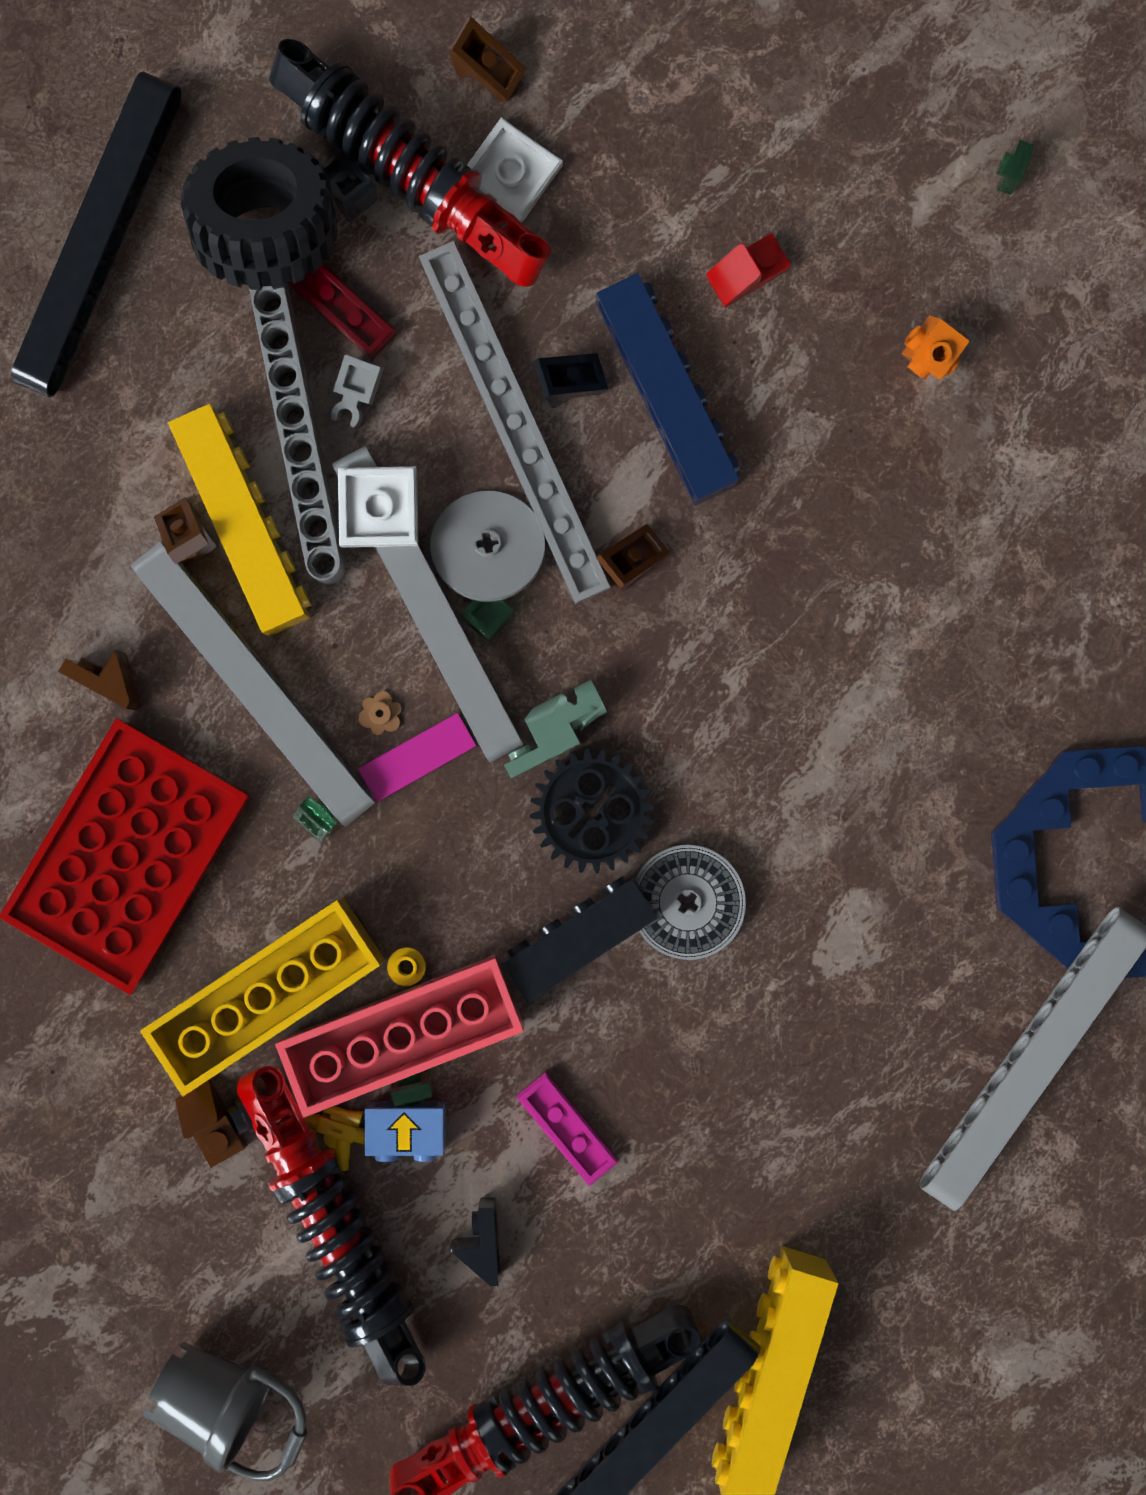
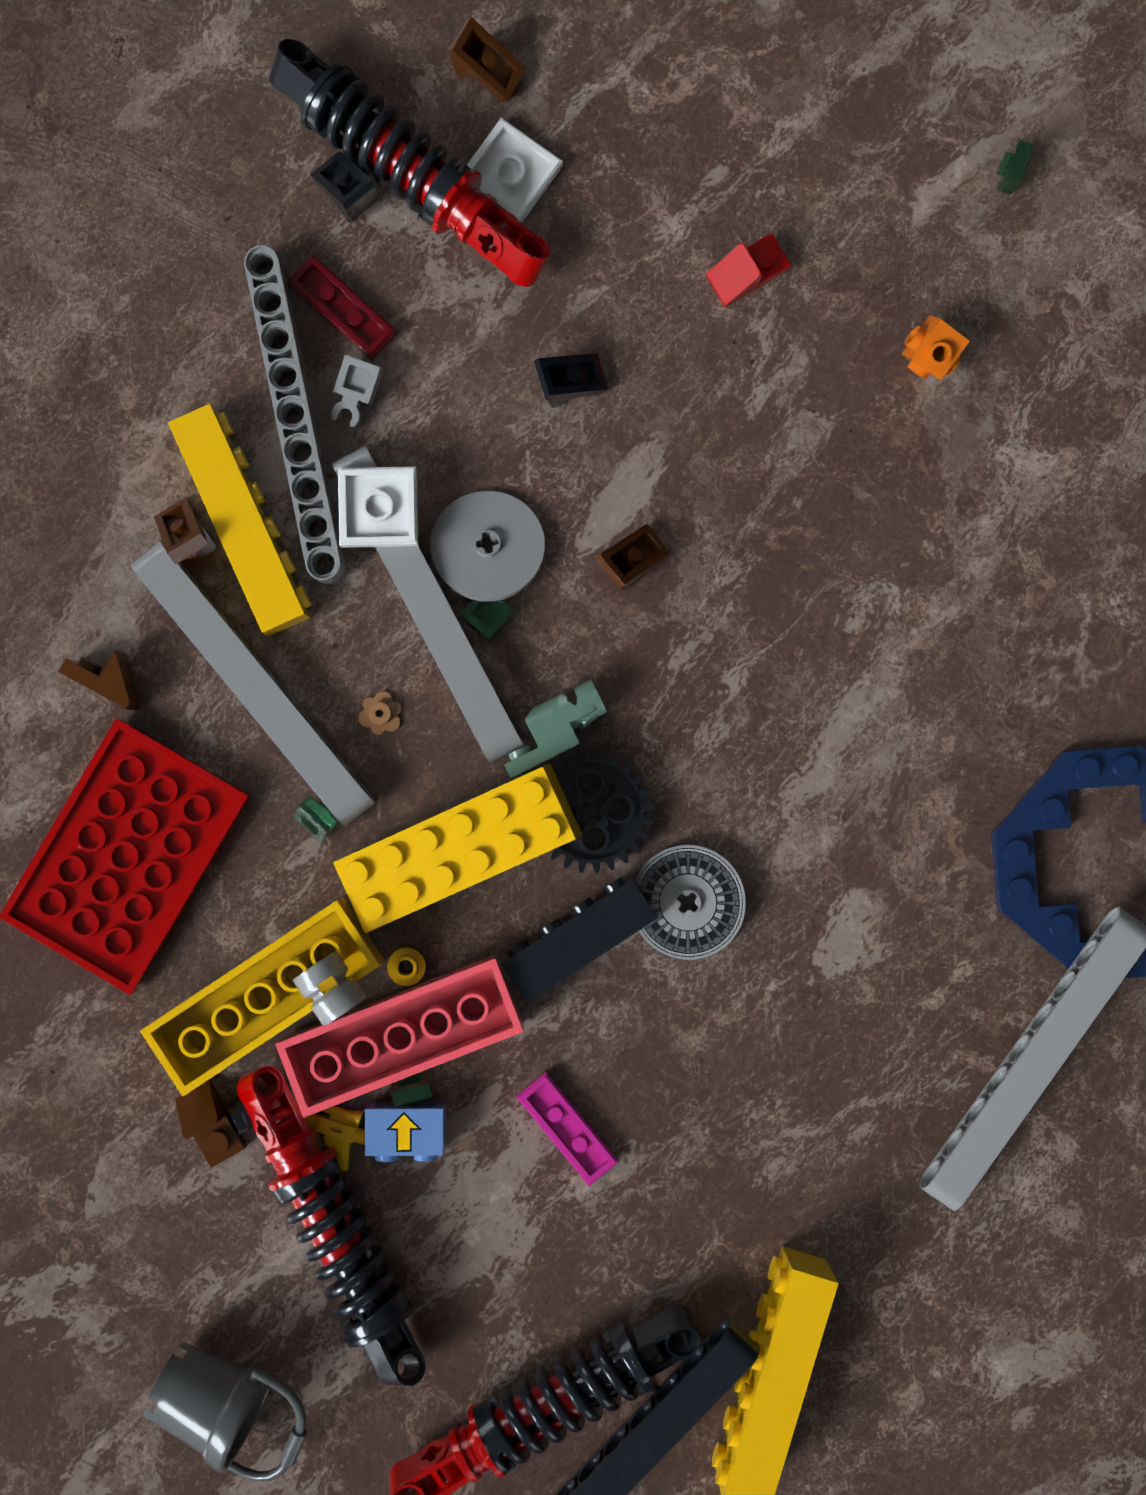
(96, 234): black beam -> none
(251, 178): black tyre -> none
(338, 999): none -> light grey wheel
(417, 757): dark pink tile -> none
(458, 848): none -> yellow brick
(481, 1252): black slope -> none
(514, 422): light grey plate -> none
(666, 388): dark blue brick -> none

